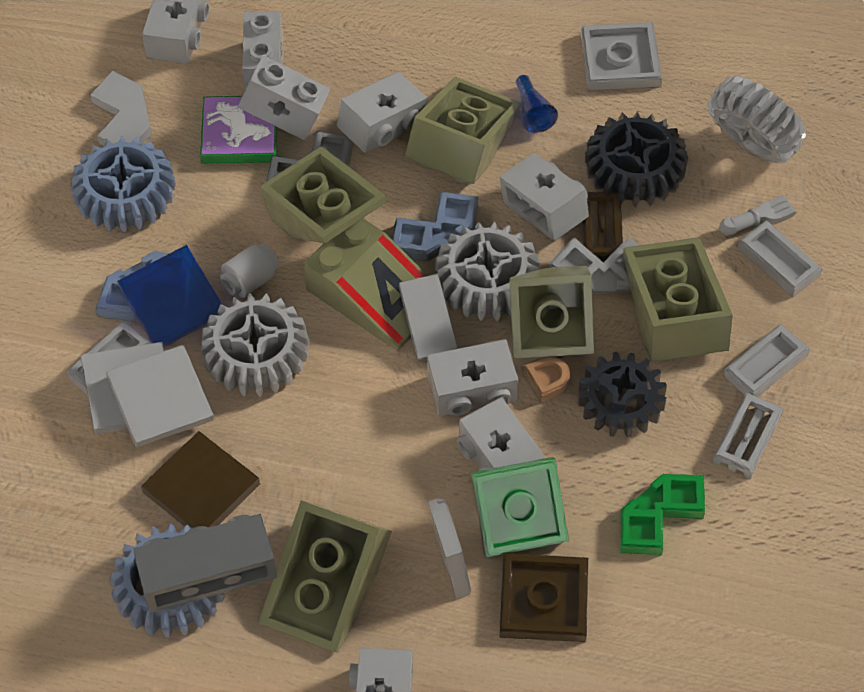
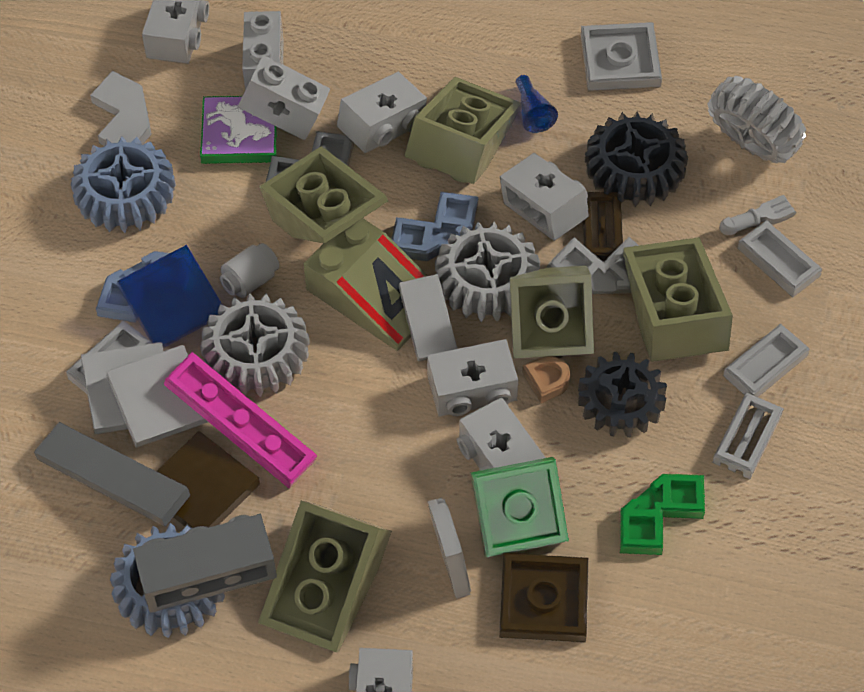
(112, 474): none -> dark grey tile
(240, 420): none -> dark pink tile

